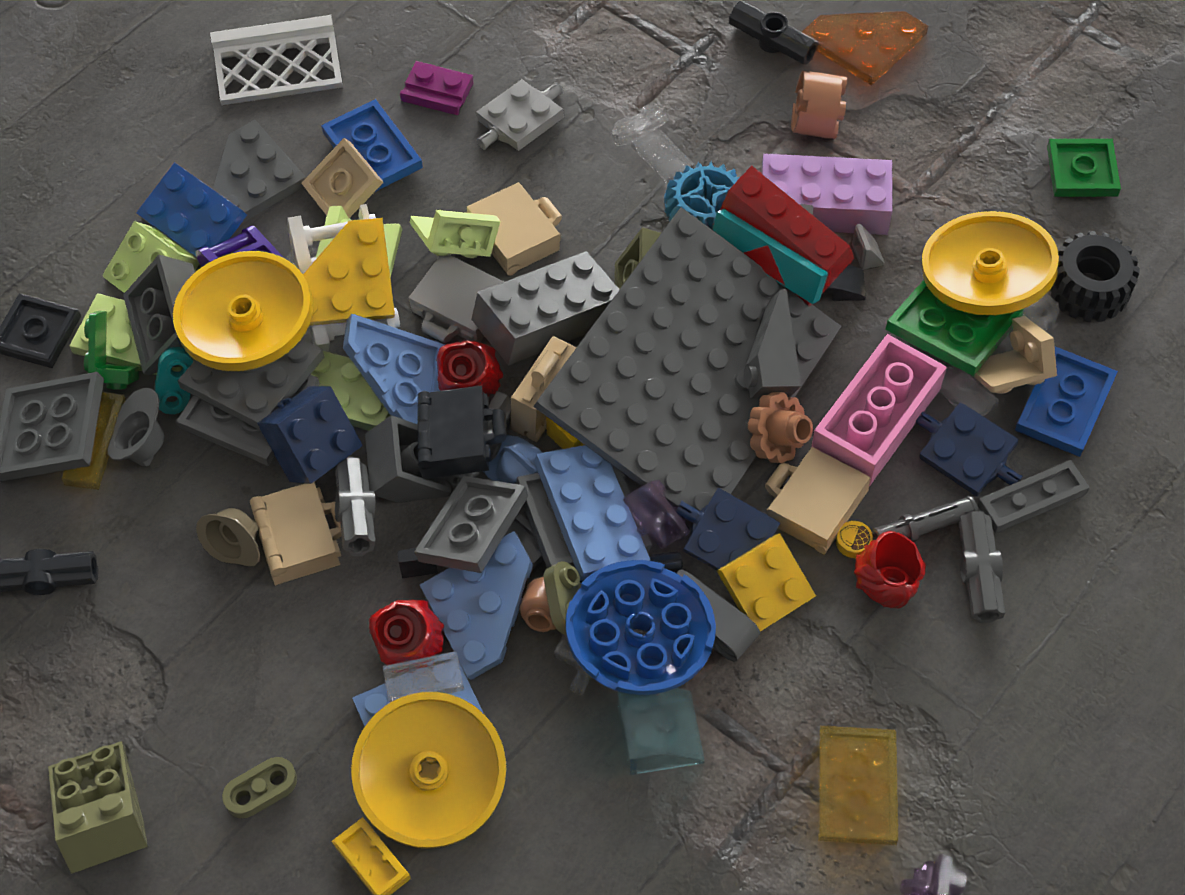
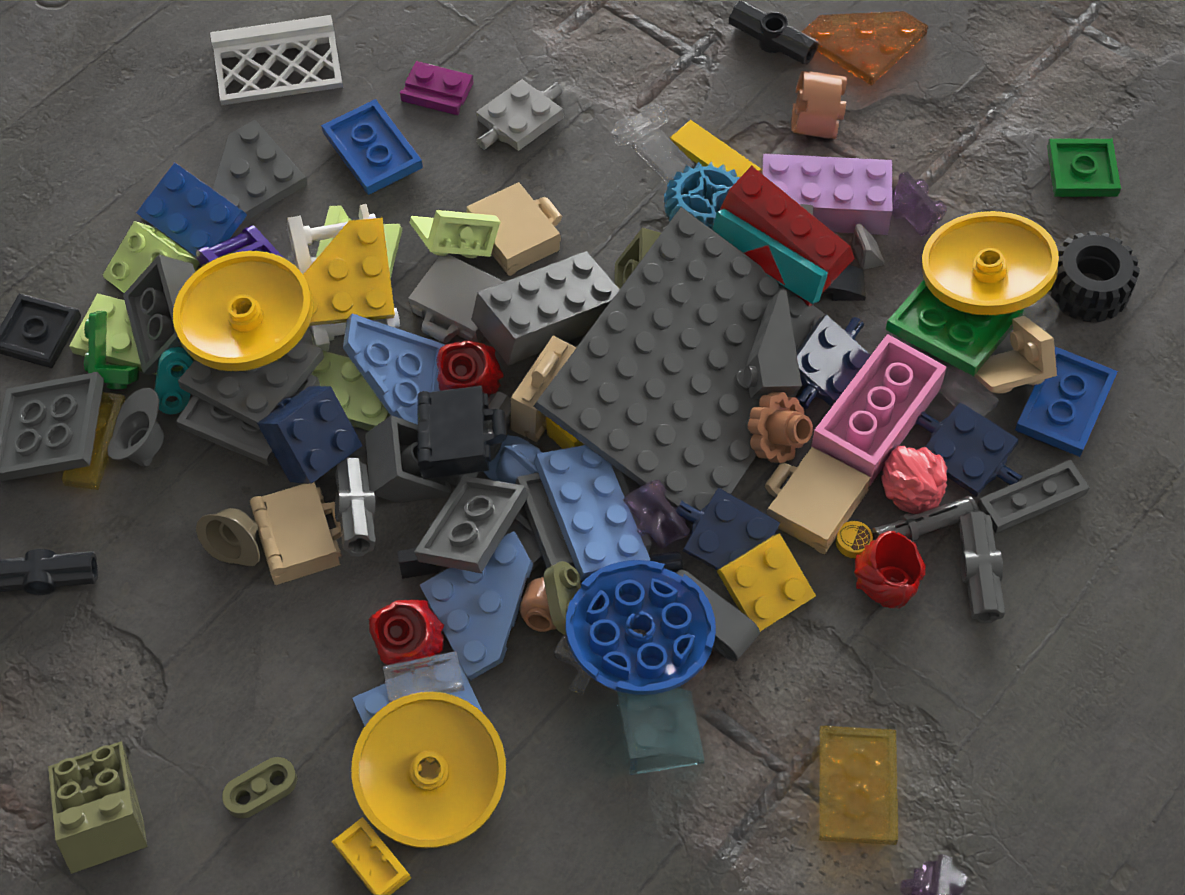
(342, 179): tan plate -> none
(704, 147): none -> yellow tile
(829, 360): none -> plate
(914, 479): none -> coral hair
(915, 205): none -> clear purple hips

